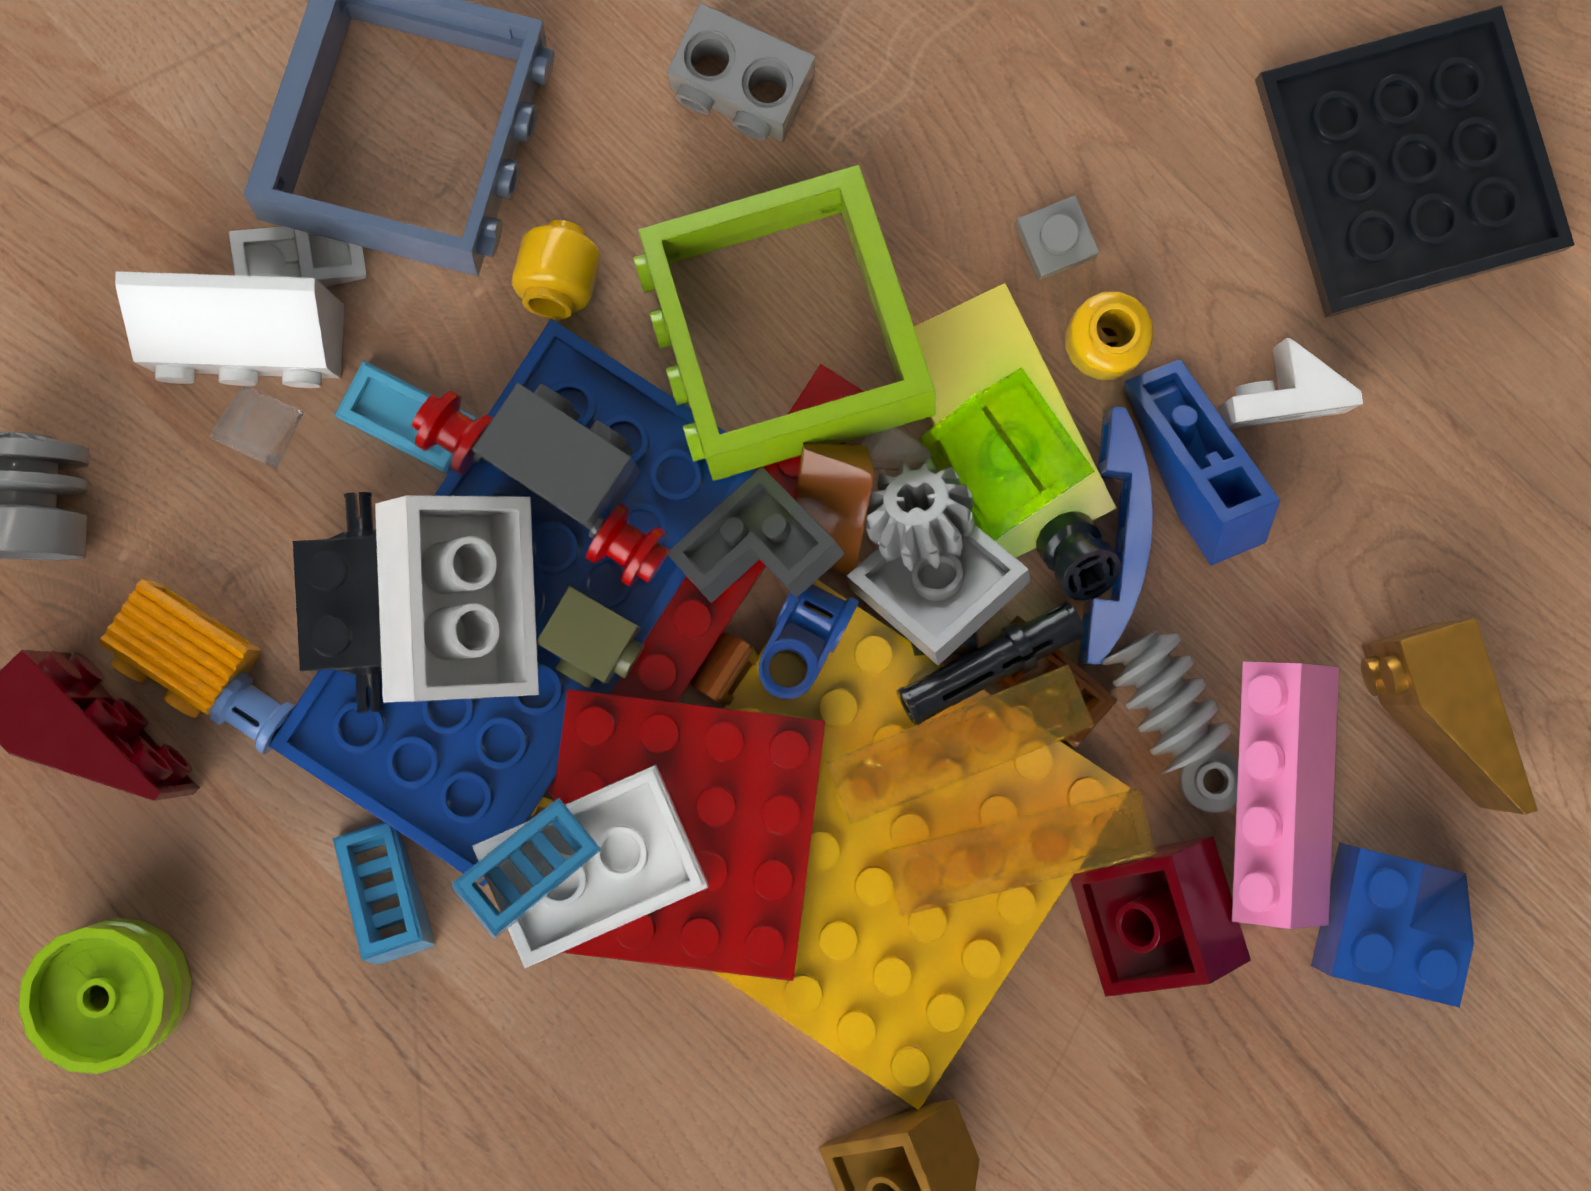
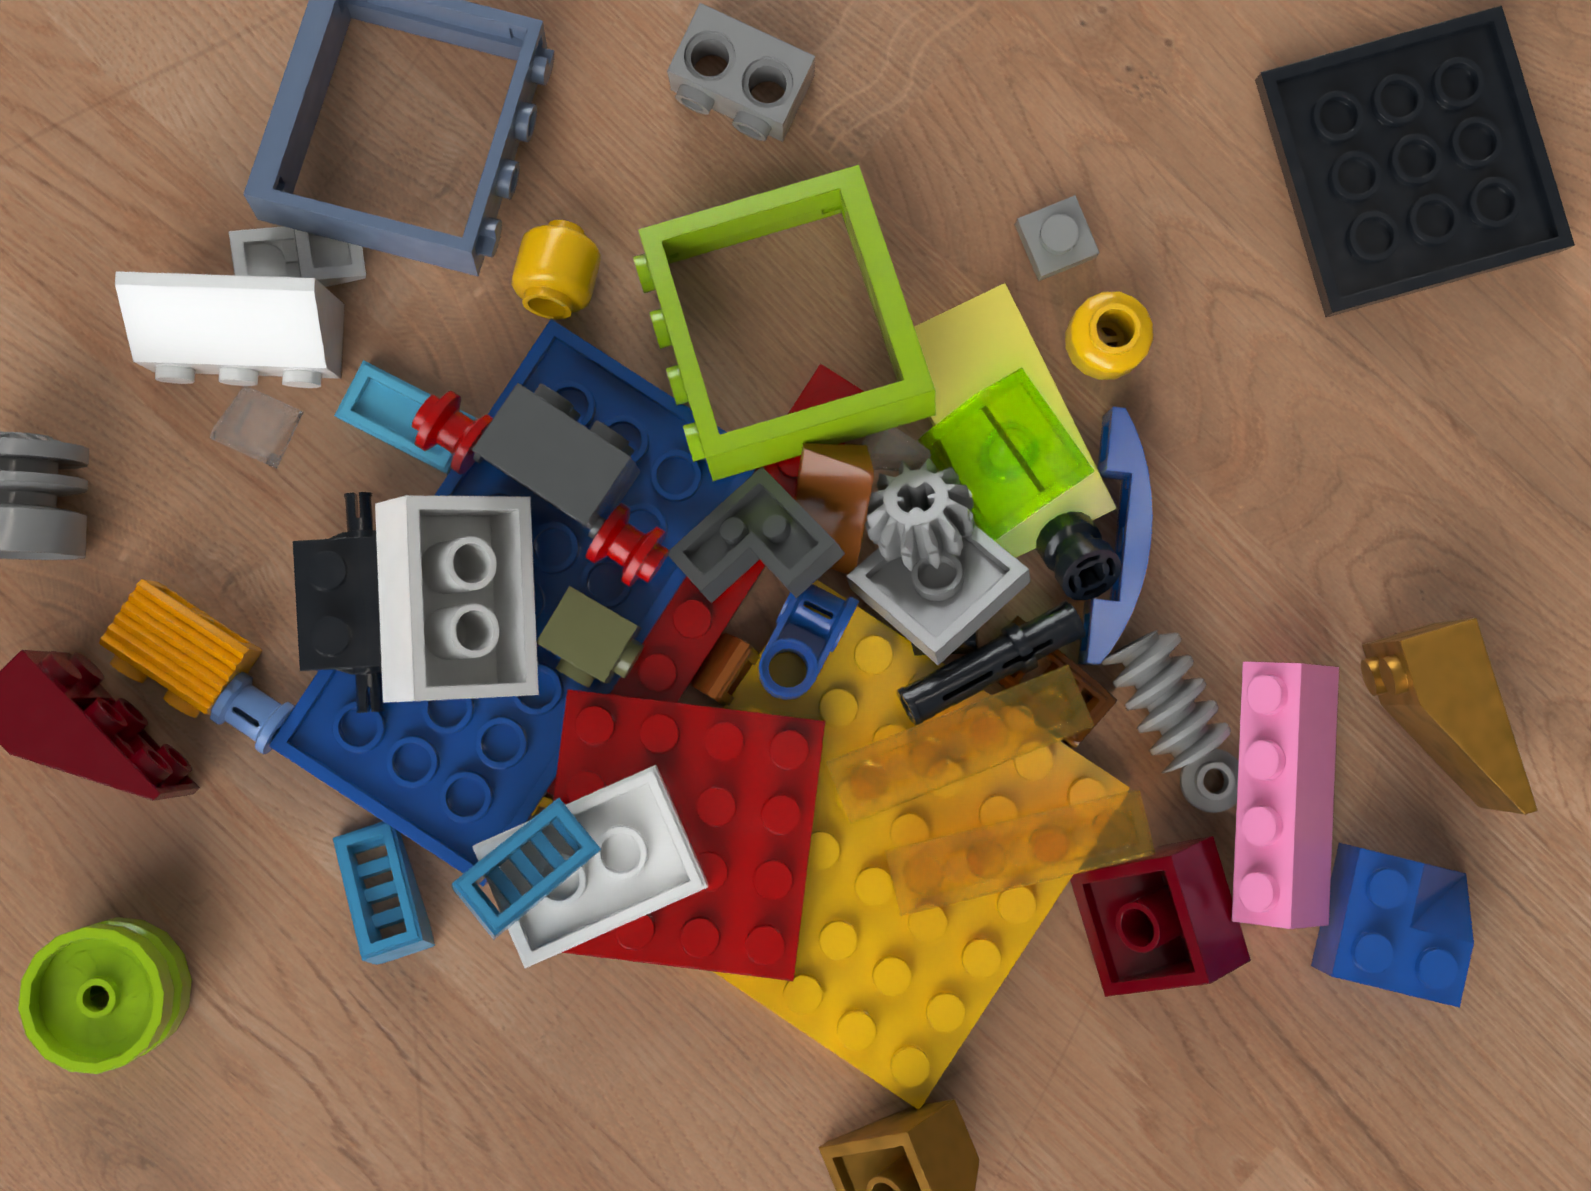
(1202, 463): blue slope -> none
(1305, 391): white slope -> none

